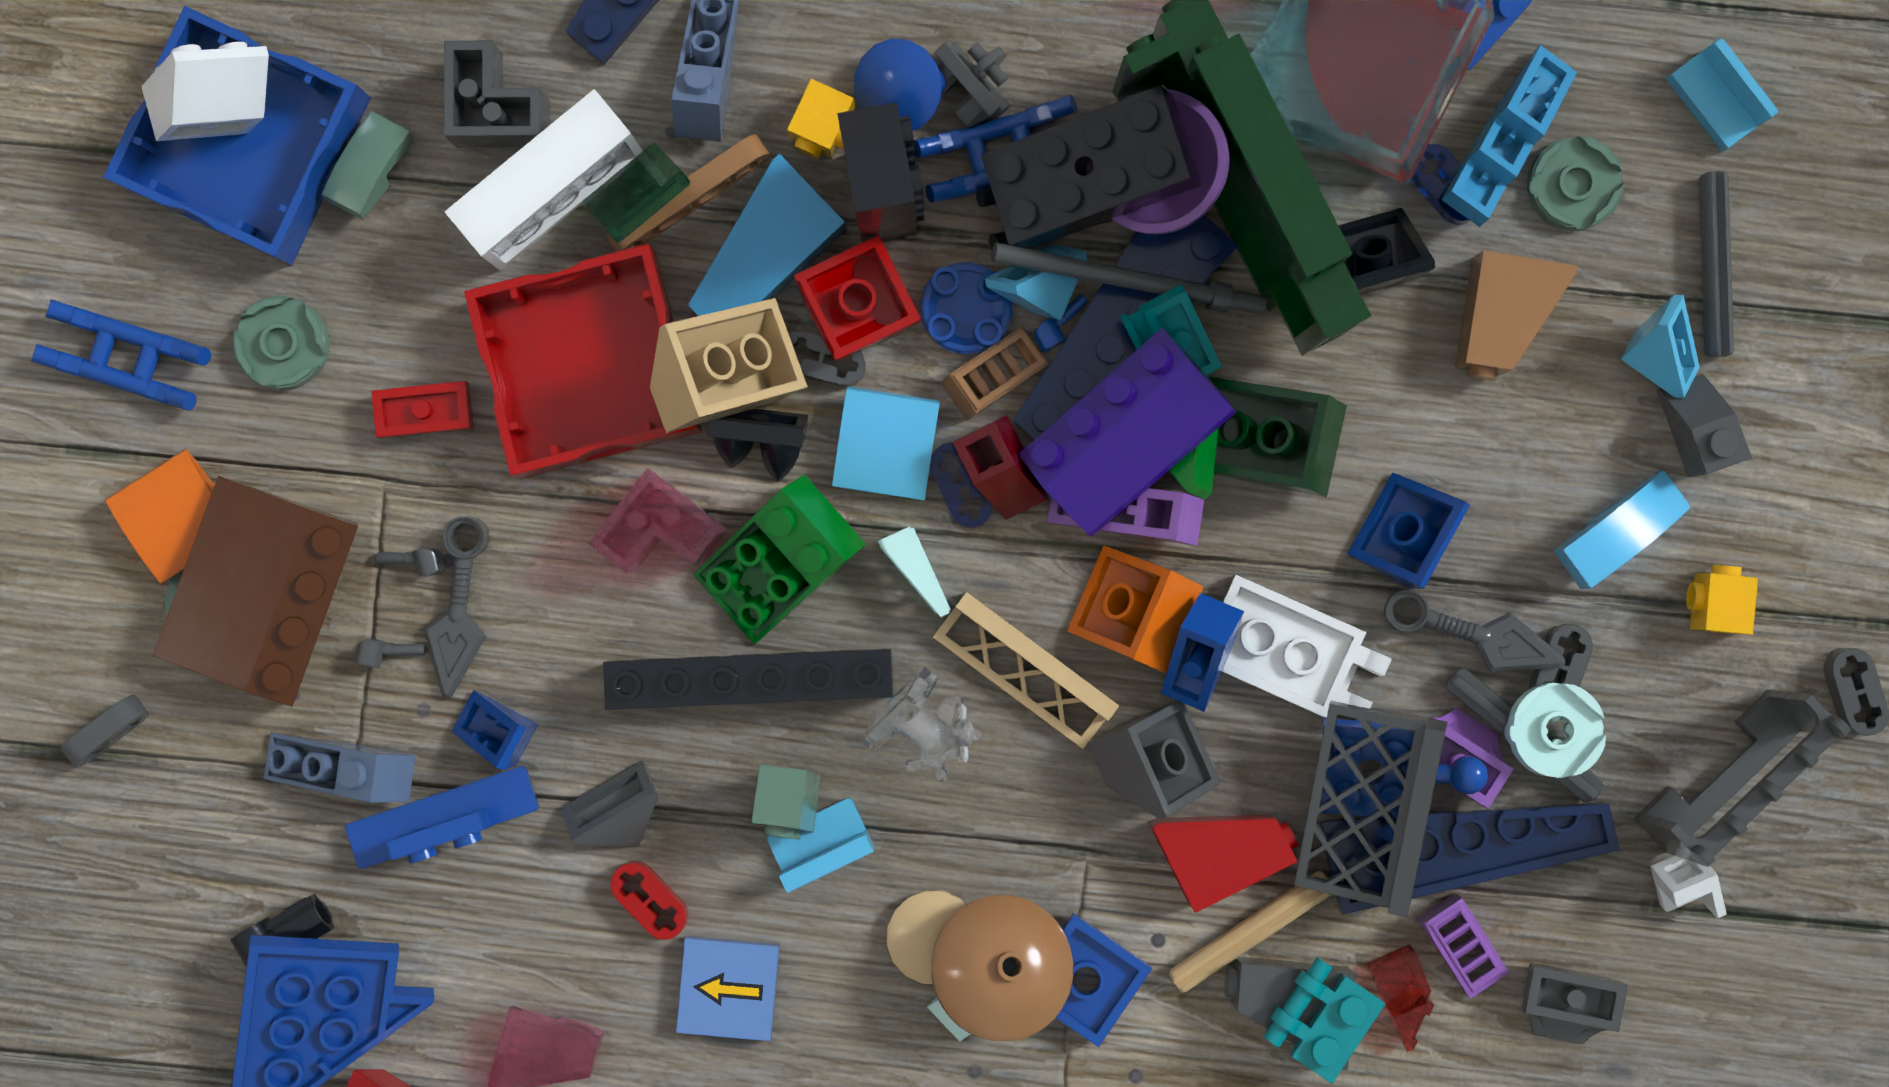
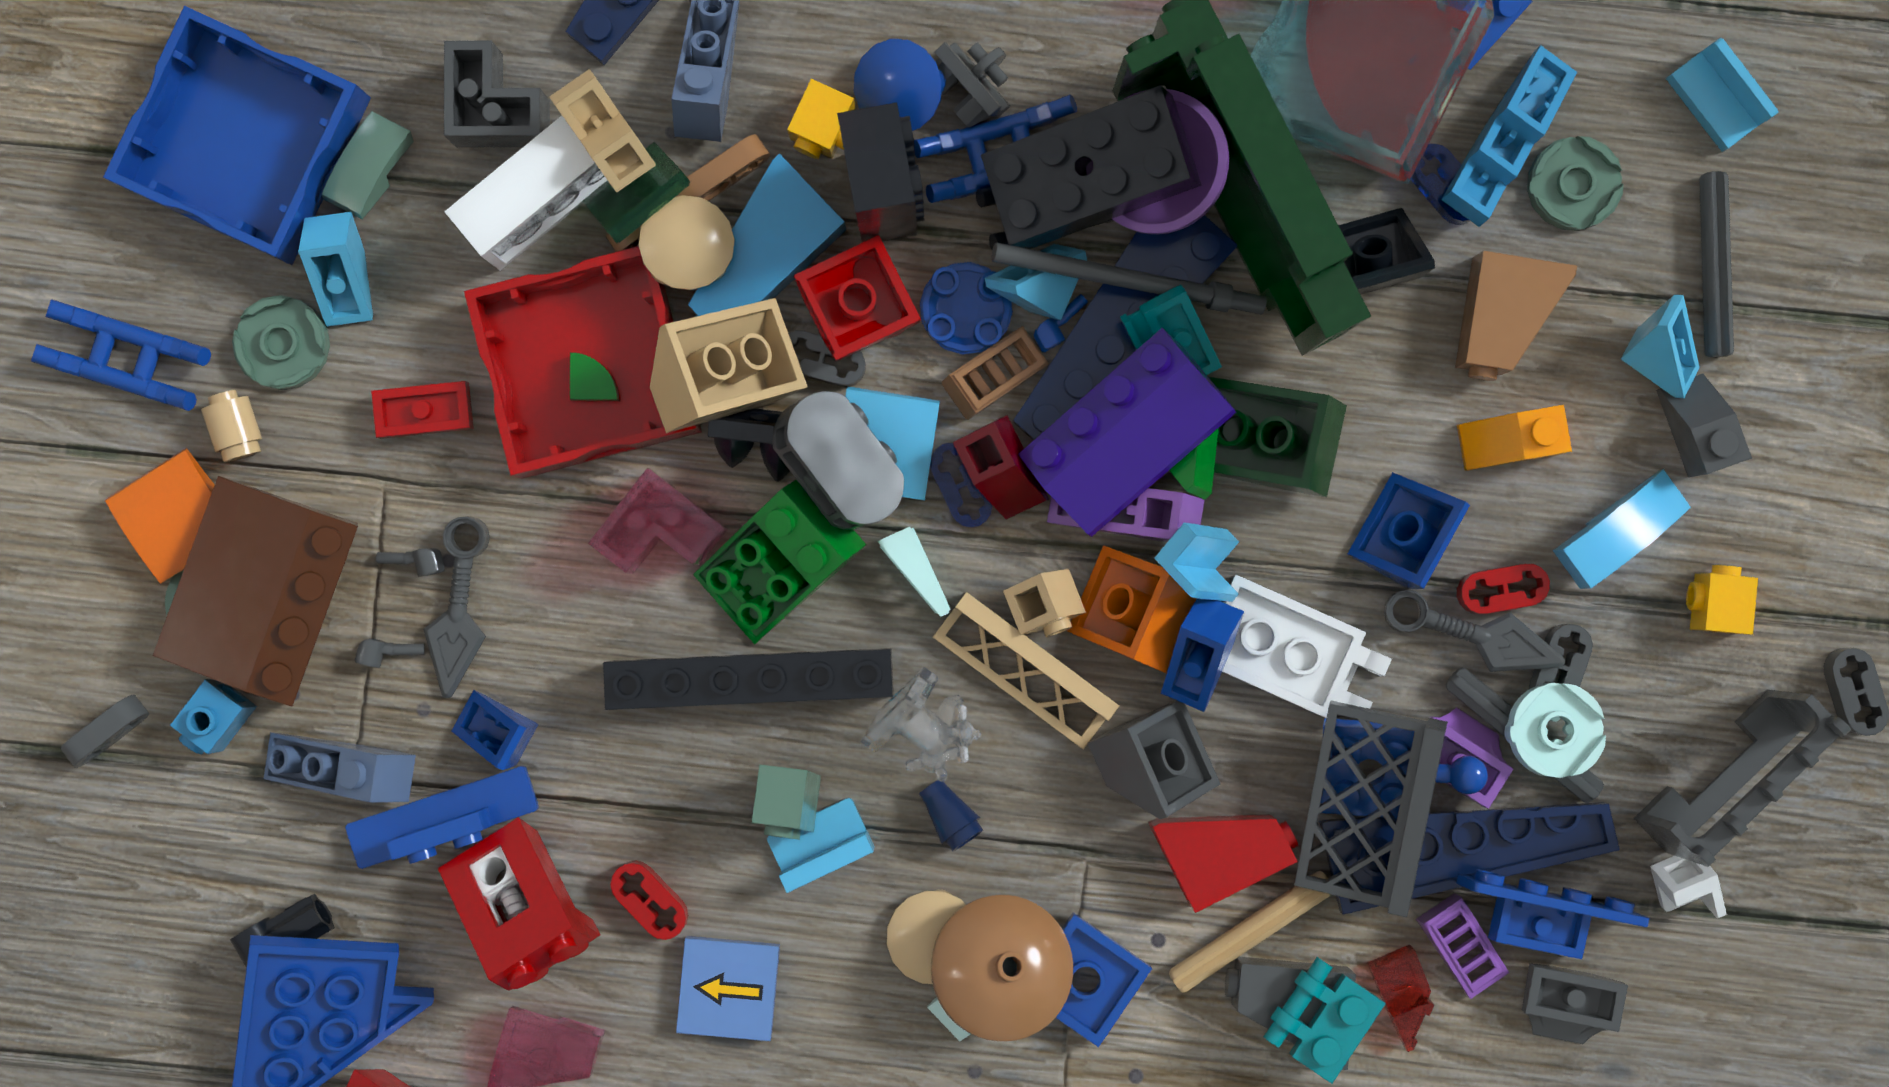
(207, 91): white slope -> none
(212, 717): none -> dark azure brick
(232, 426): none -> tan brick
(336, 268): none -> medium azure slope
(534, 937): none -> red brick
(590, 380): none -> green tile
(602, 130): none -> tan slope
(613, 811): dark grey slope -> none
(687, 243): none -> tan dish
(839, 460): none -> brick
(950, 815): none -> dark blue cone
(1045, 603): none -> tan brick
(1193, 559): none -> medium azure panel
(1501, 577): none -> red beam
(1514, 437): none -> light orange slope
(1544, 920): none -> blue bracket

